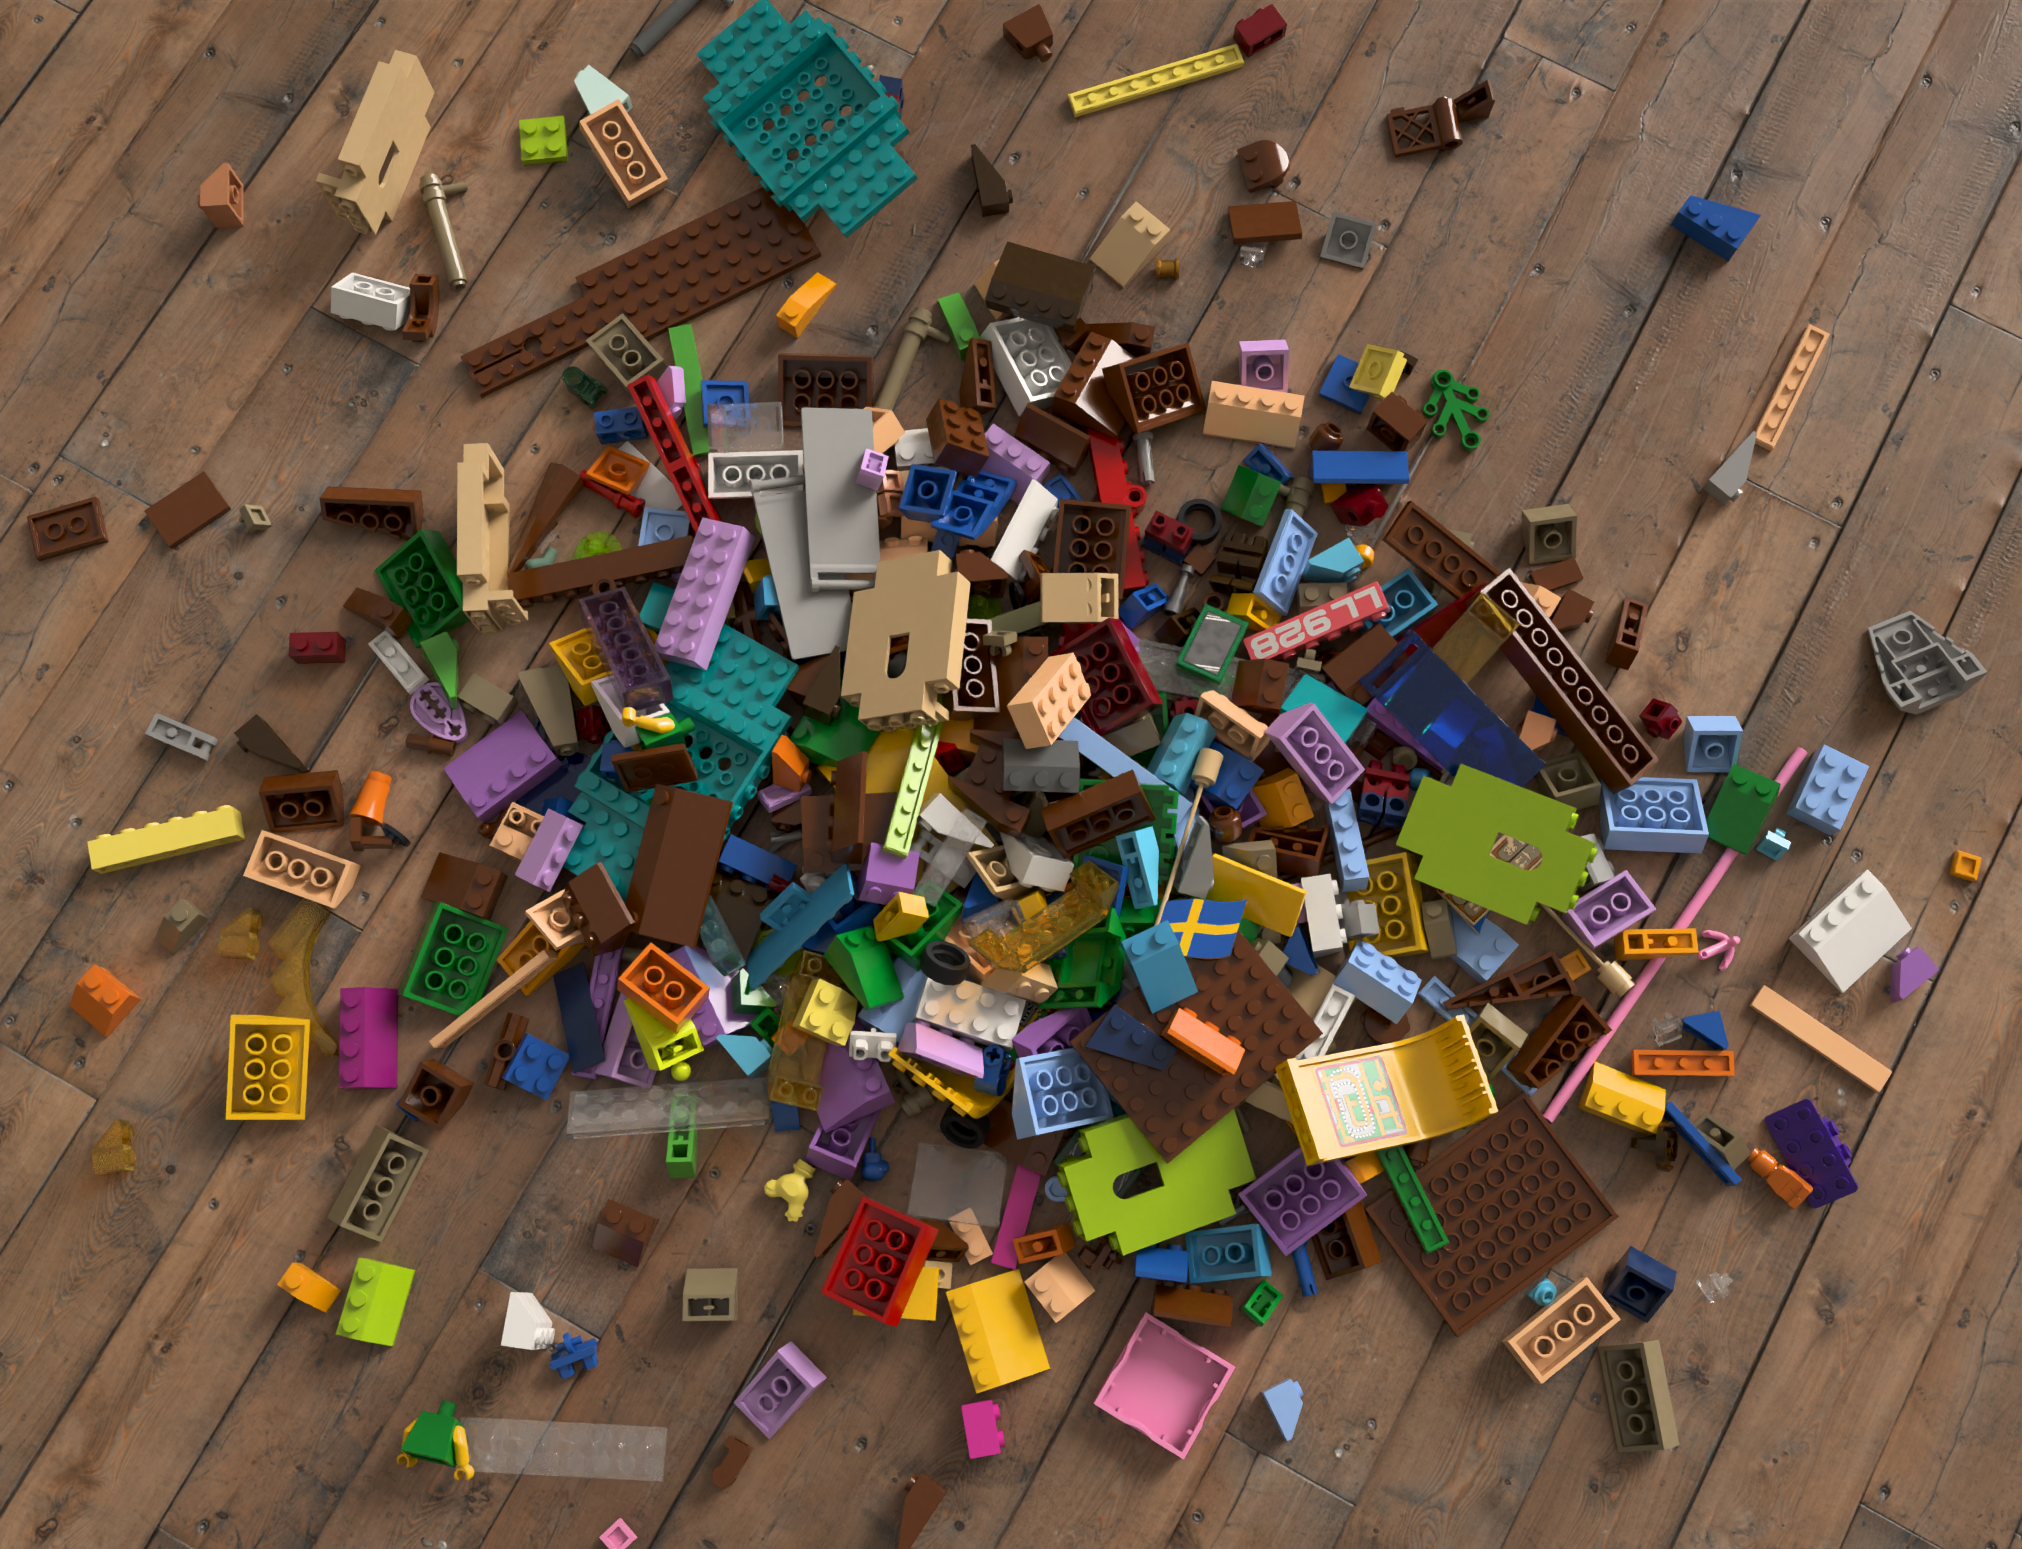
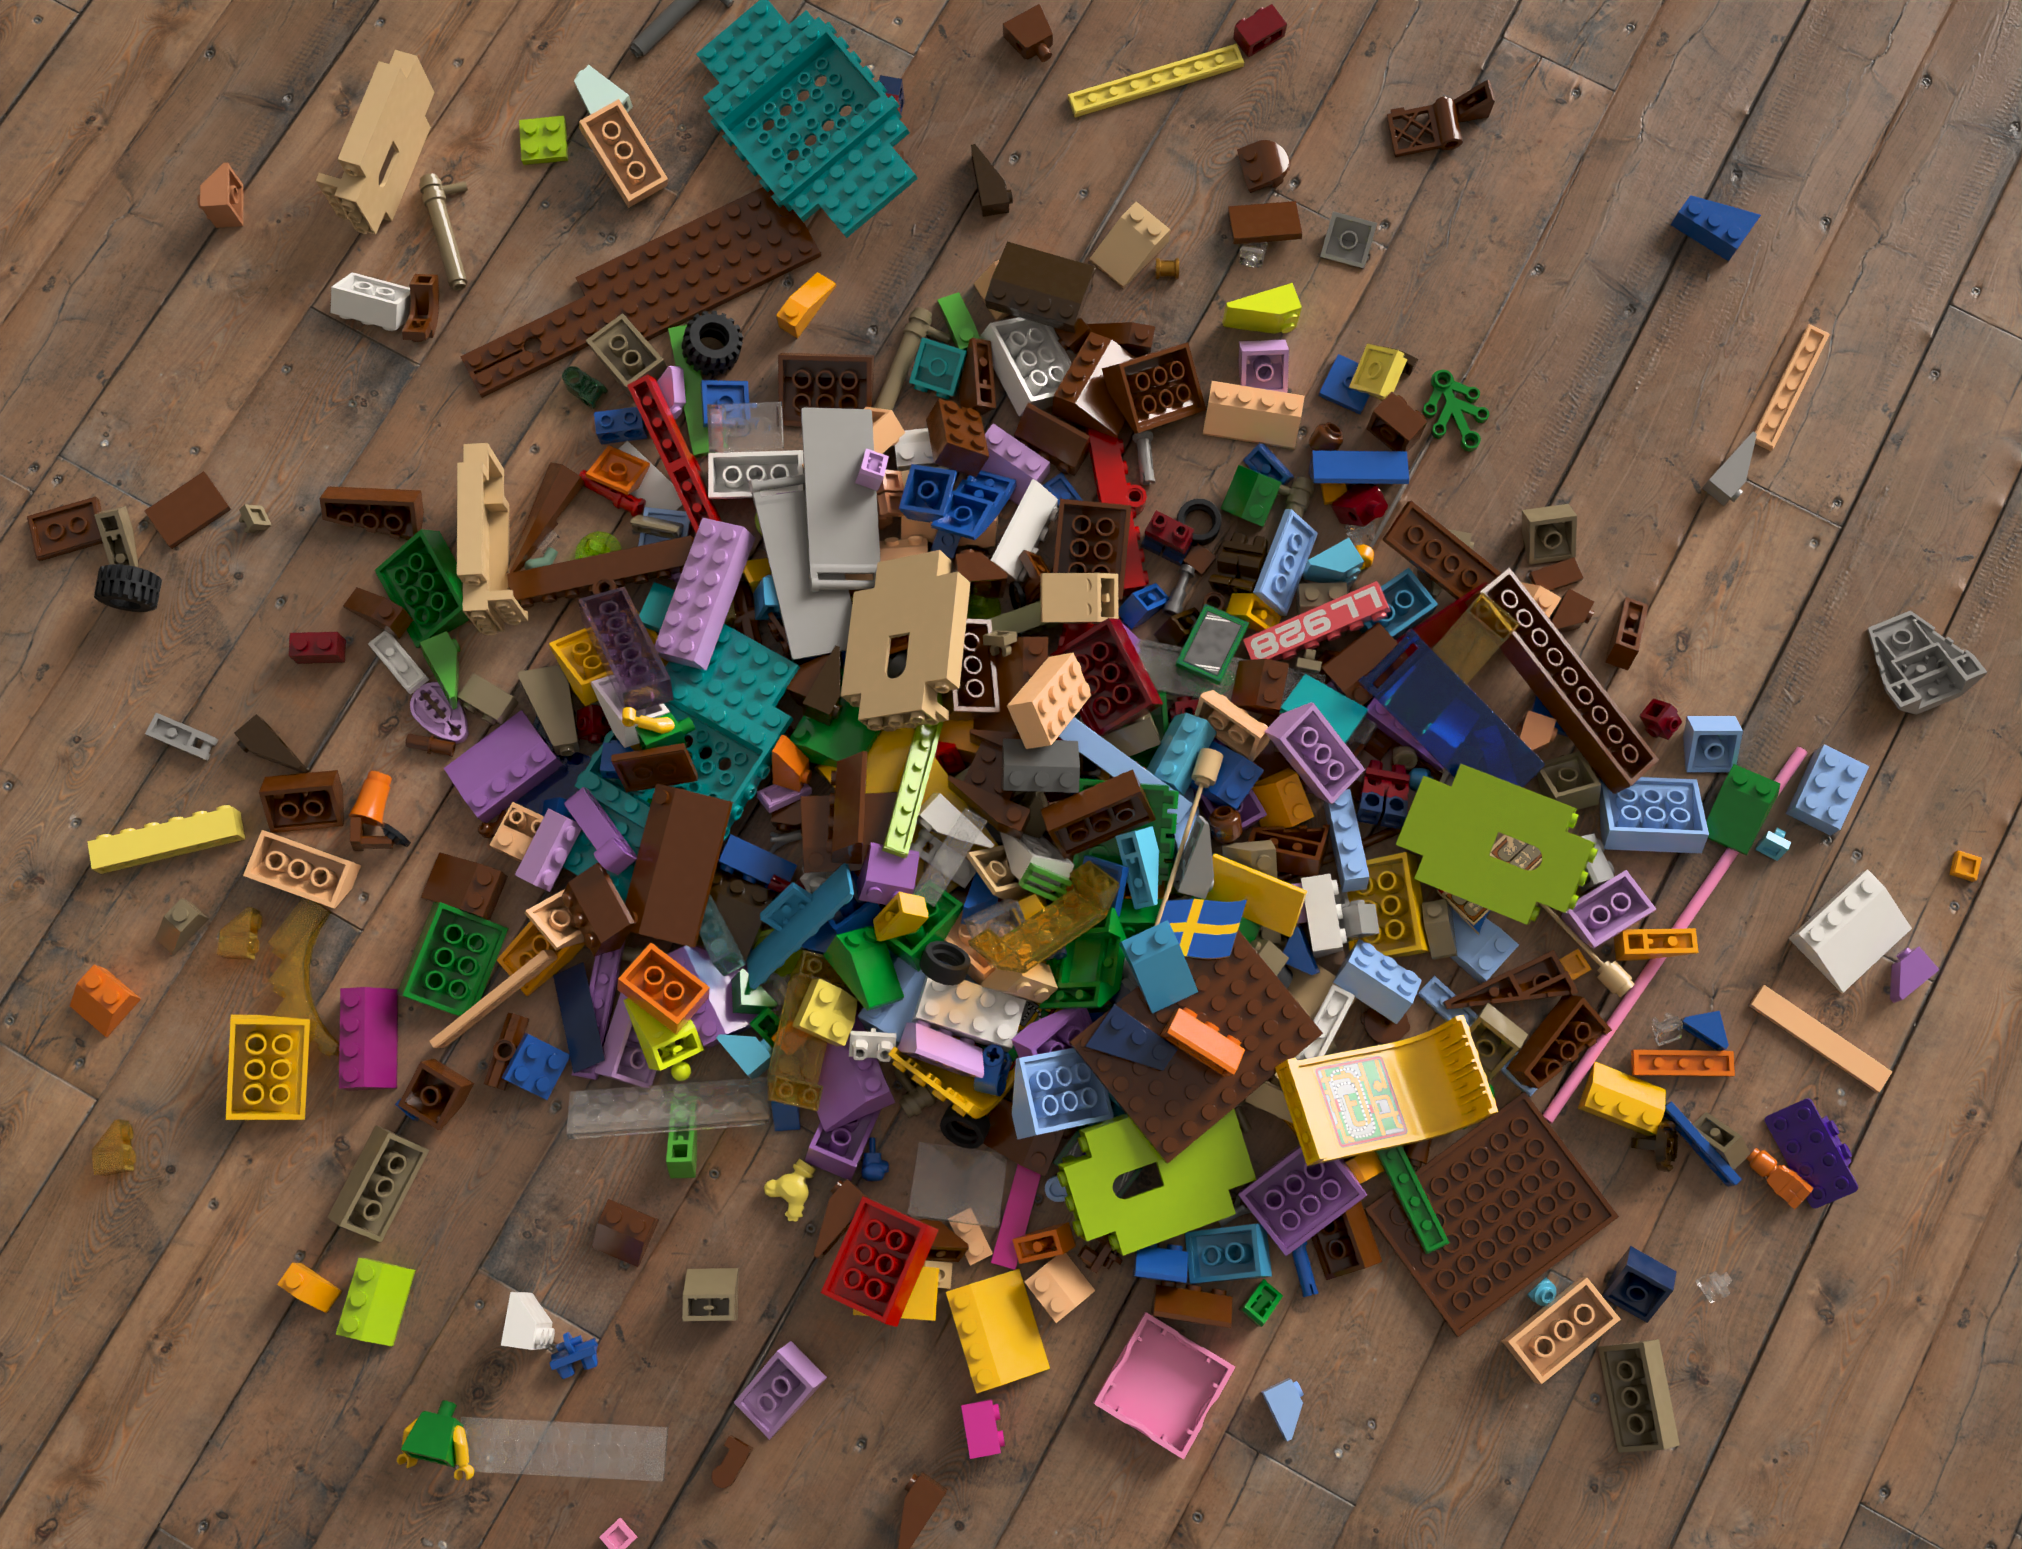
(117, 536): none -> dark tan slope
(127, 588): none -> black tyre
(611, 847): none -> medium lavender beam
(657, 527): none -> dark tan slope
(716, 327): none -> black tyre
(938, 368): none -> teal plate
(1060, 890): none -> bright green tile
(1265, 312): none -> neon yellow slope
(1726, 944): bright pink piece -> none

